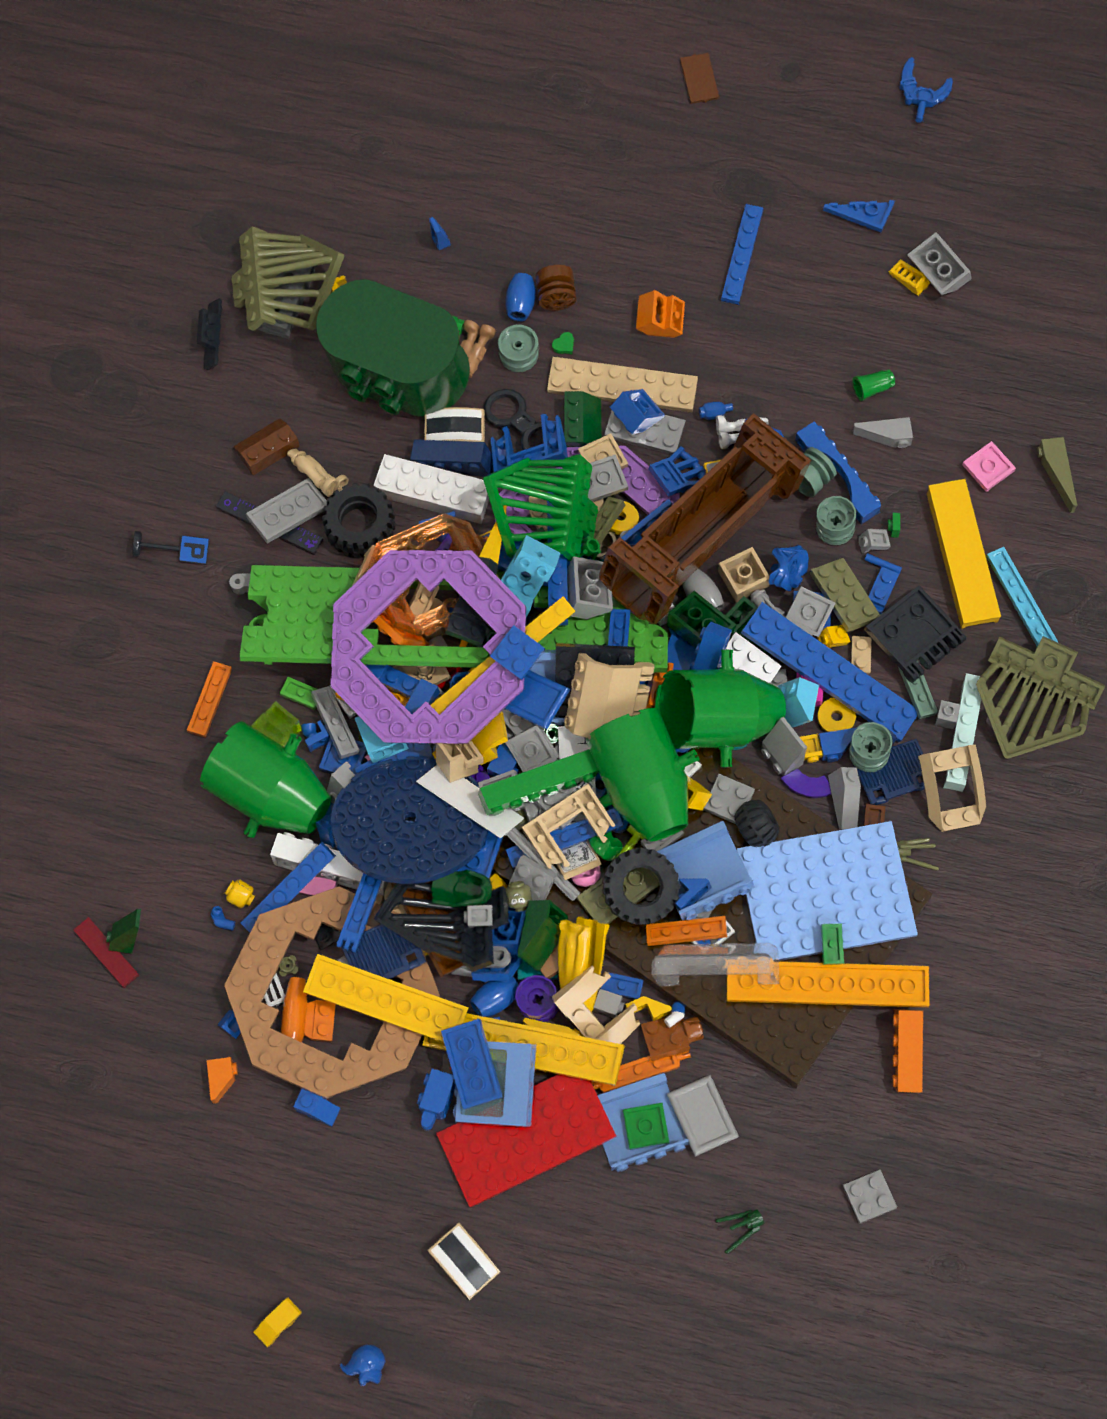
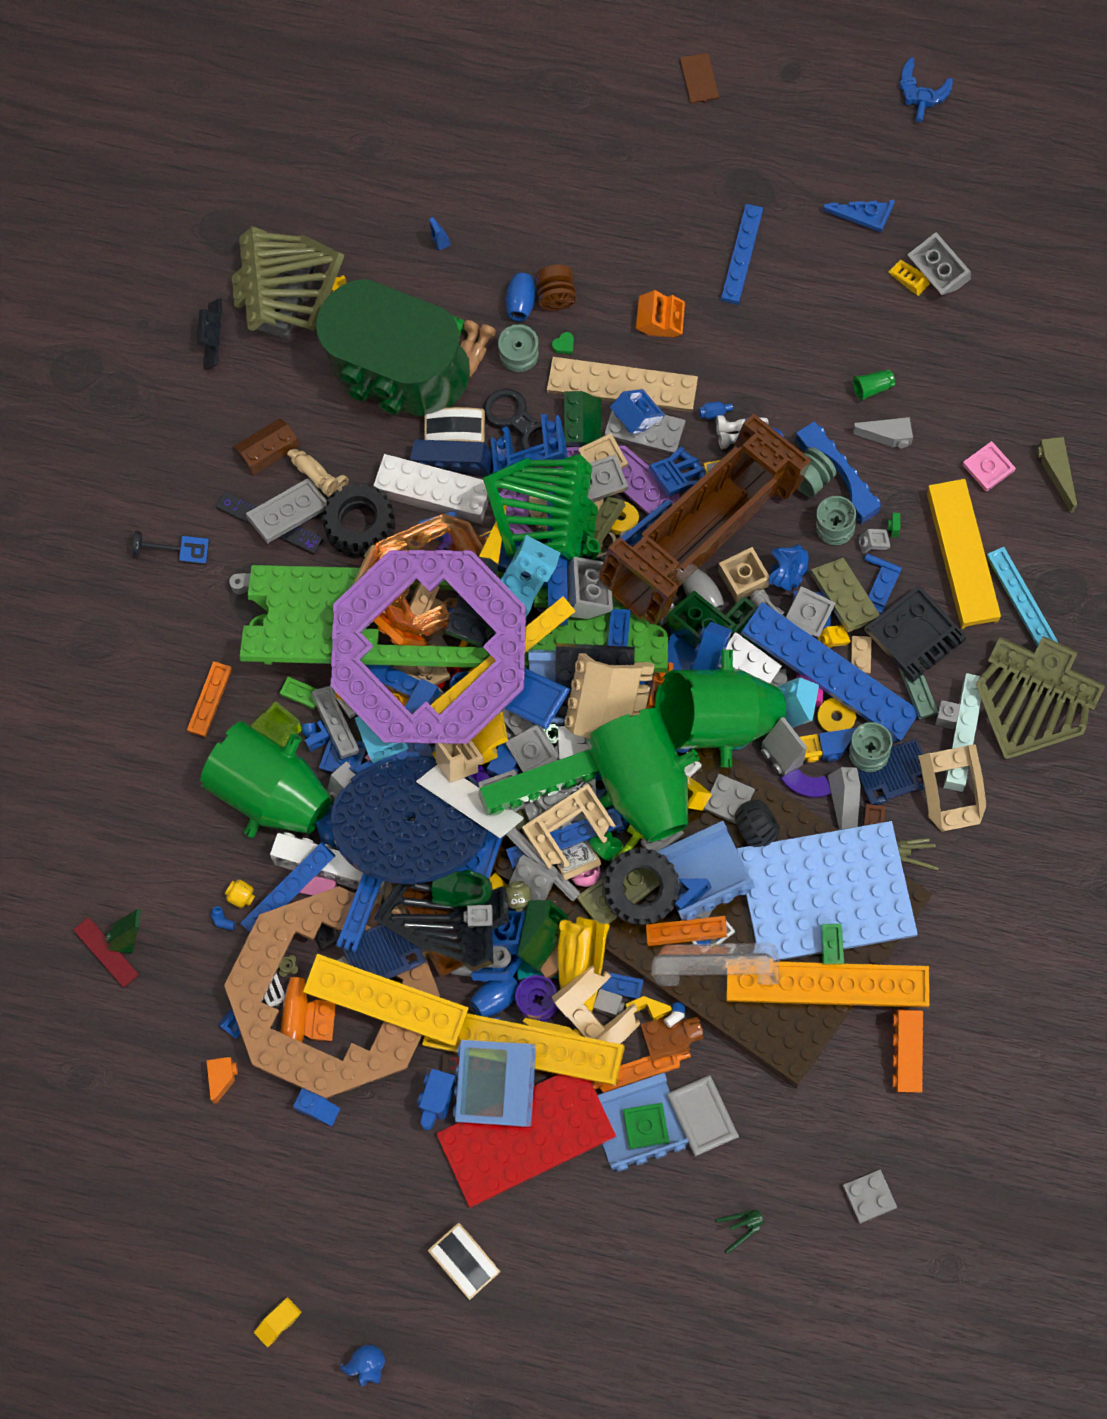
(471, 1064): blue plate -> none
(517, 652): blue plate -> none

